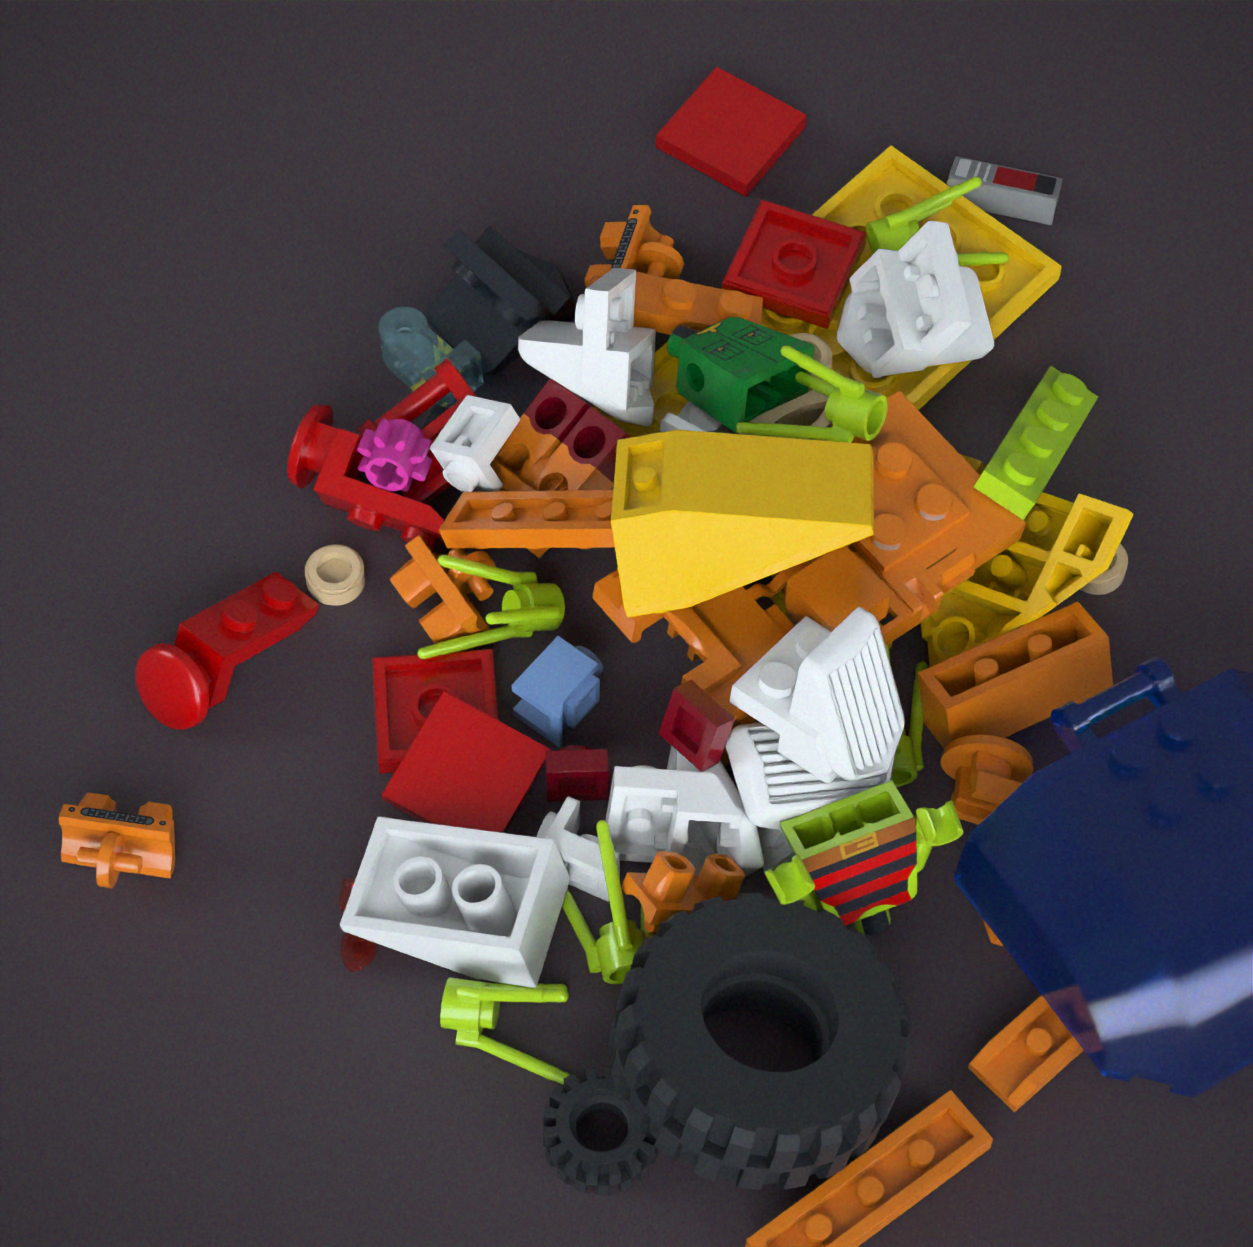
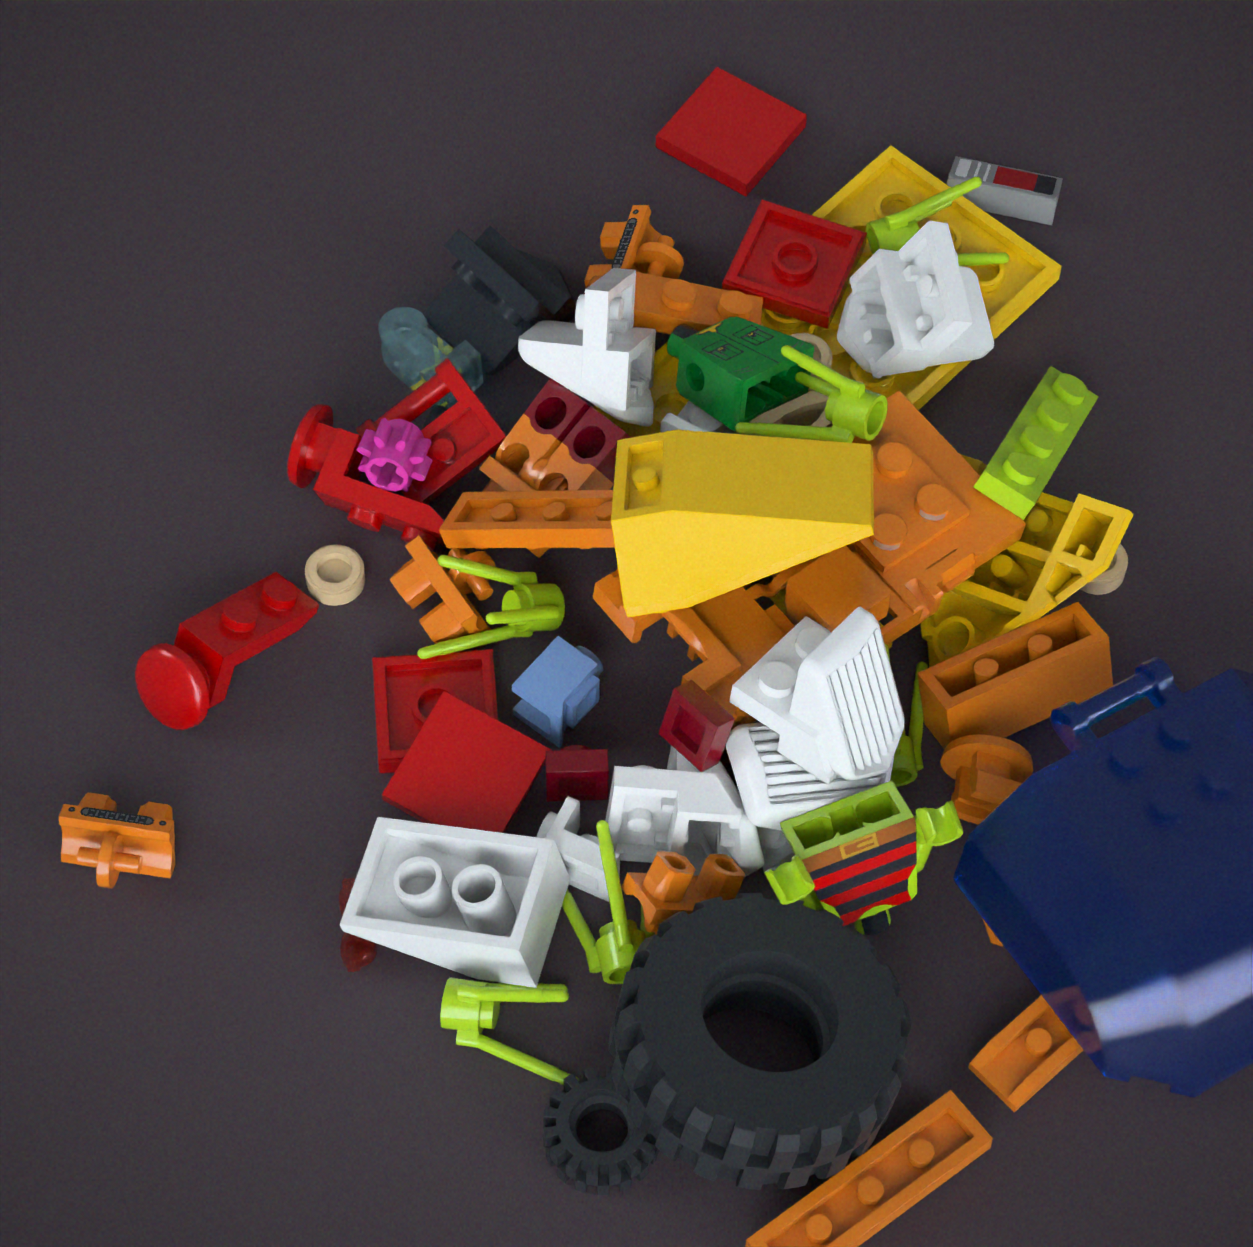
(472, 442): white bracket -> none

